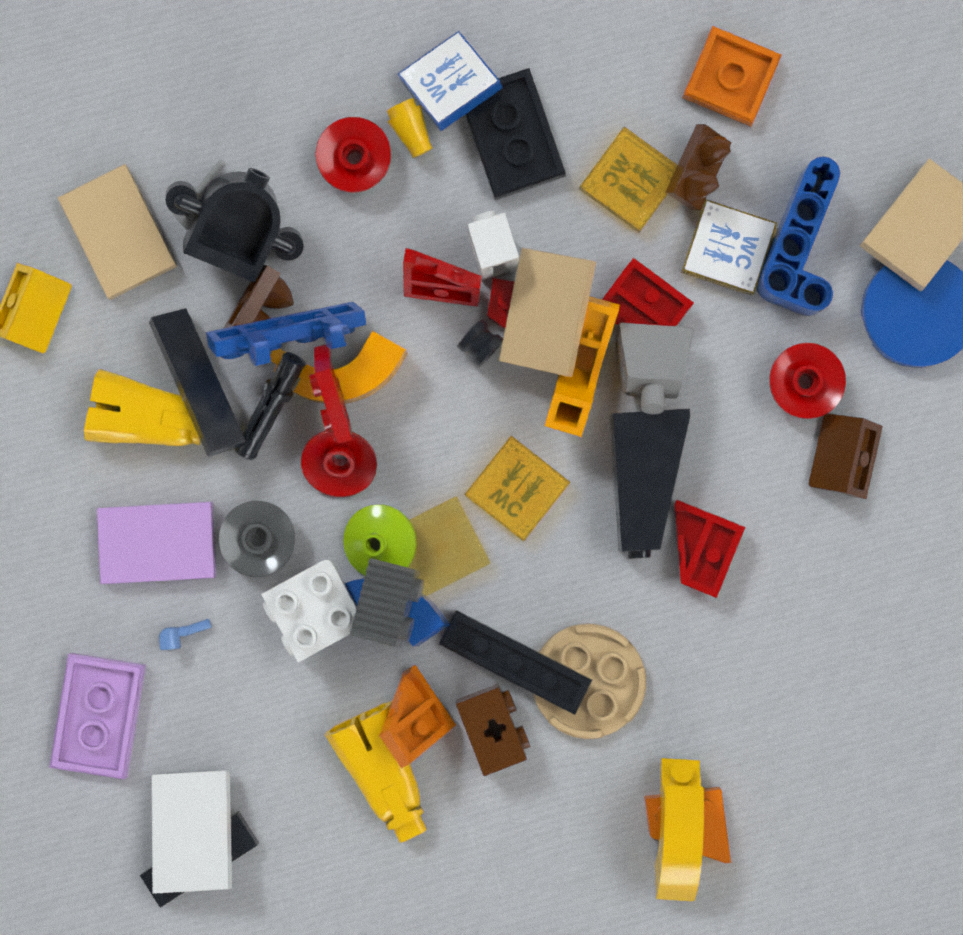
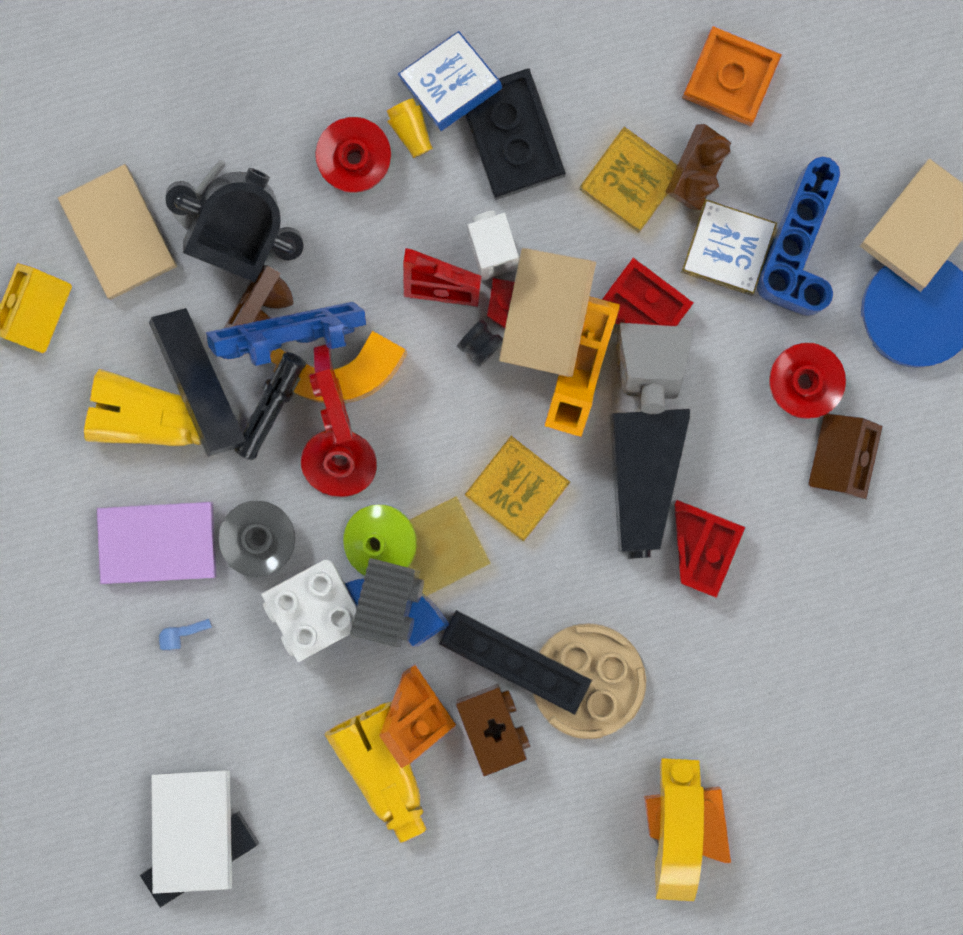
(97, 716): lavender tile -> none

